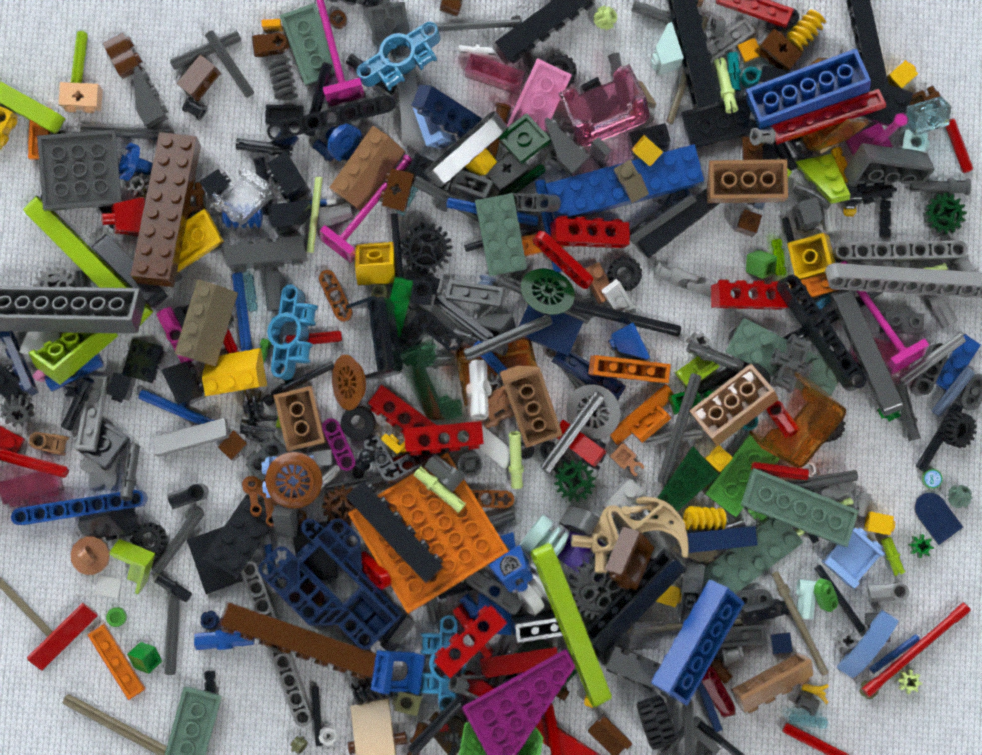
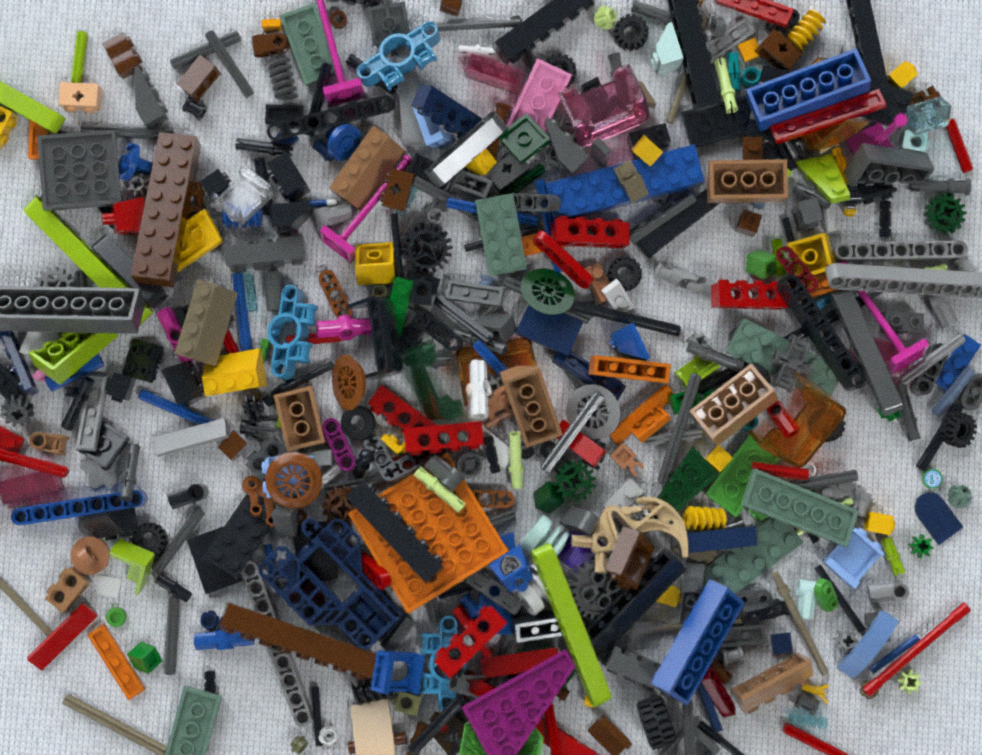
(70, 592): none -> medium nougat brick
(314, 214): yellowish green bar -> none
(344, 327): none -> dark pink piece
(437, 211): none -> light grey bush
(491, 454): none -> black axle
(508, 337): dark grey axle -> none
(547, 498): none -> dark green panel
(631, 43): none -> black tyre
(762, 136): light grey bush -> none
(793, 255): none -> dark red beam

